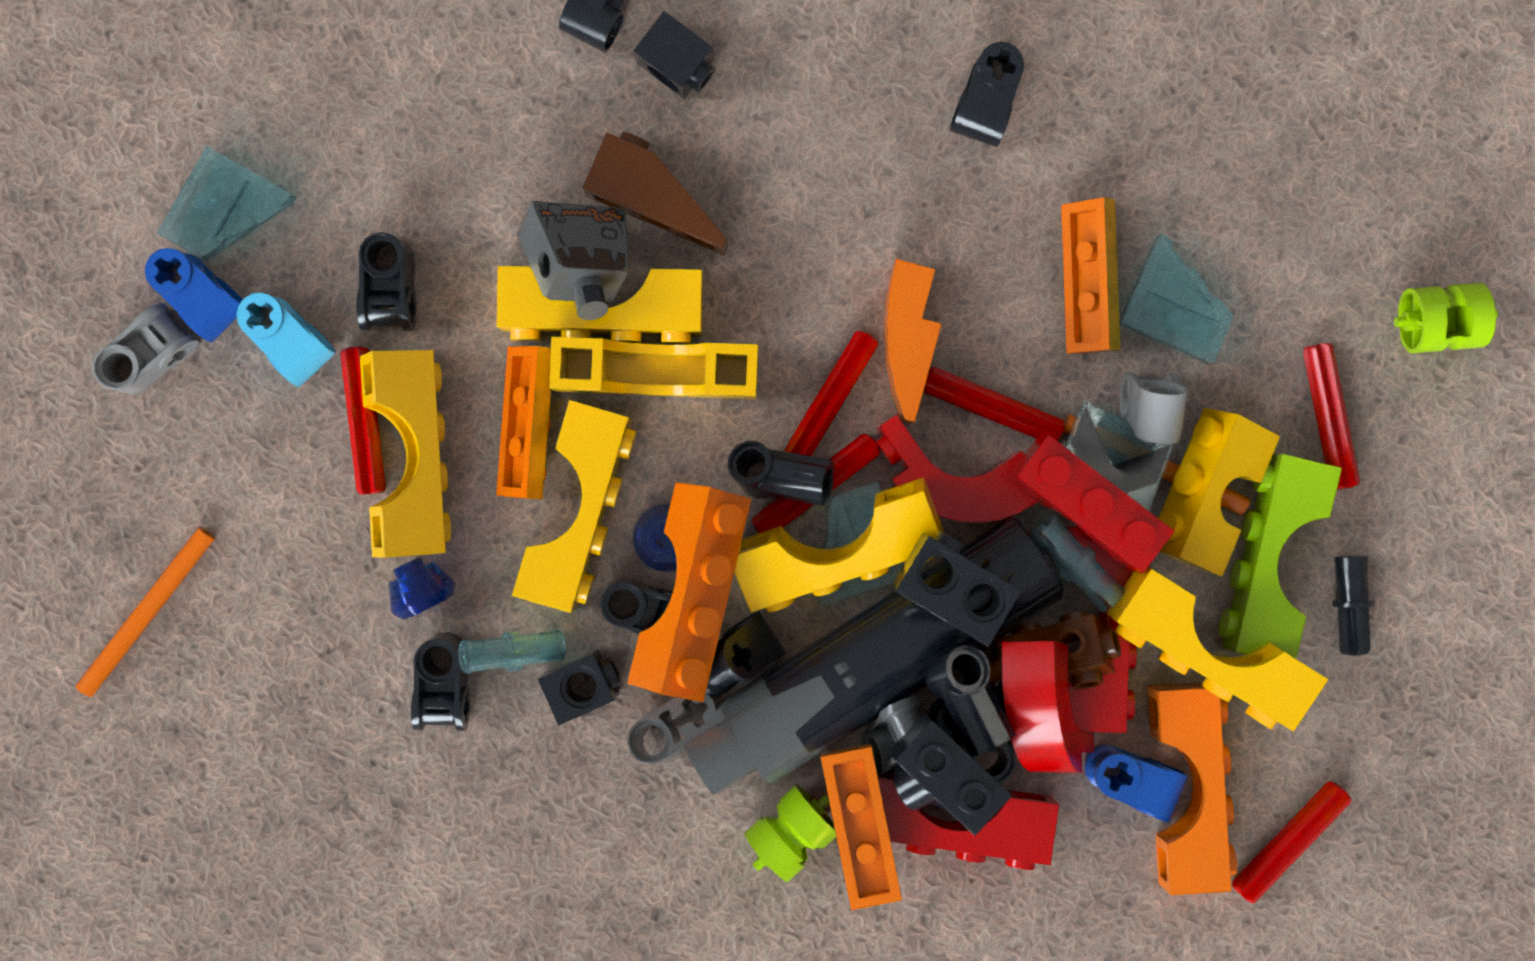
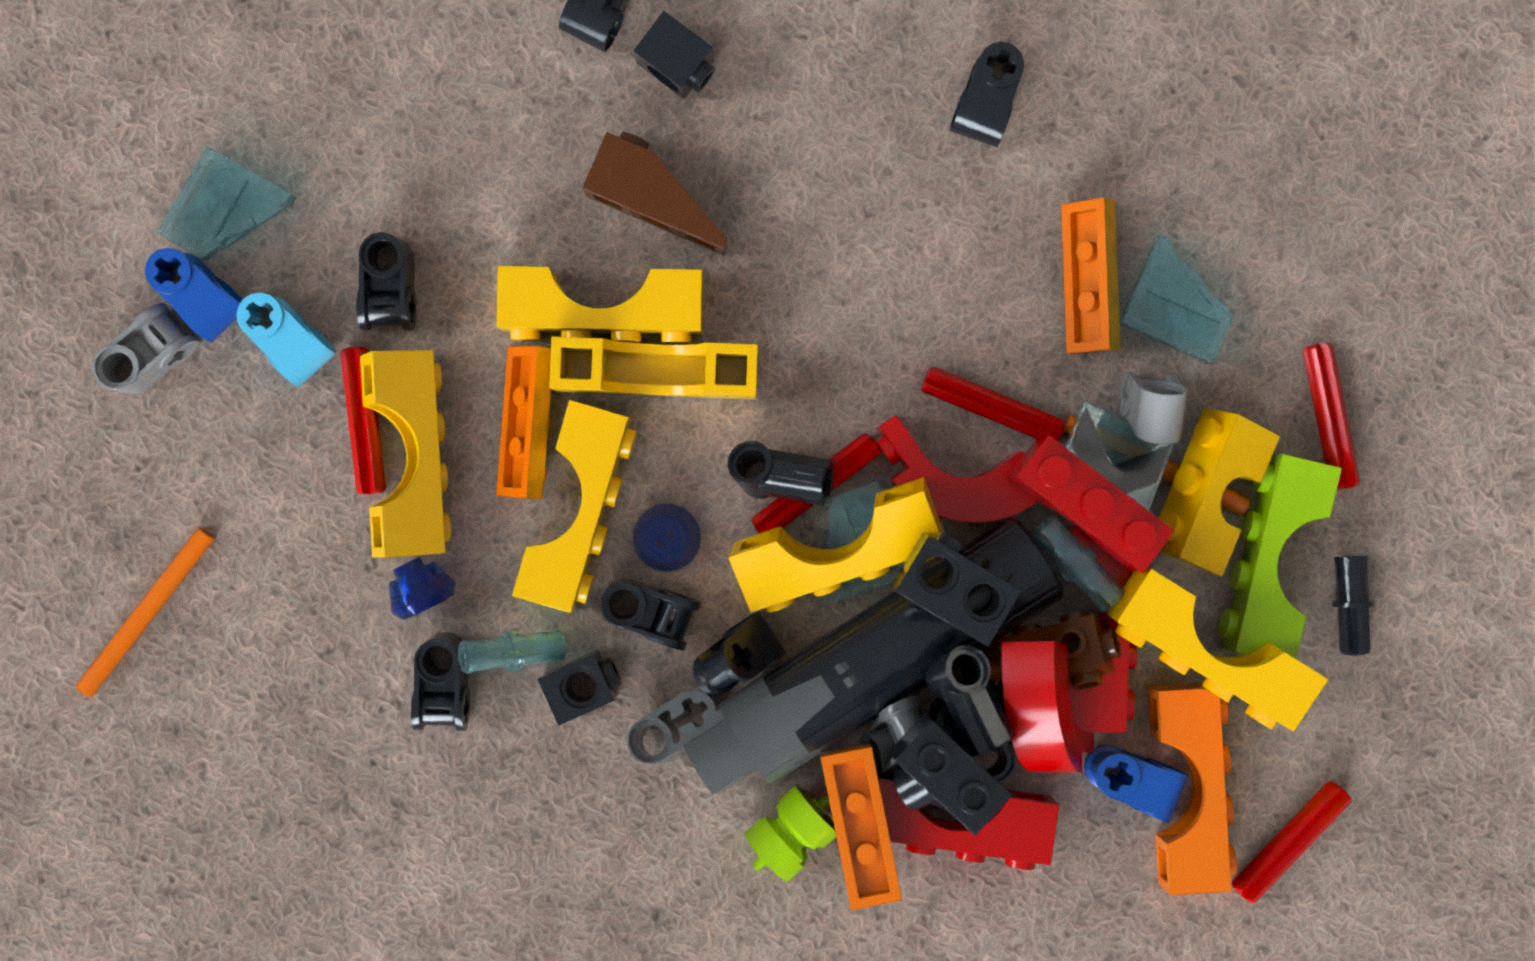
(577, 253): dark grey torso -> none
(681, 646): orange arch -> none
(832, 394): red axle -> none
(908, 337): orange slope -> none
(1453, 317): lime wheel -> none

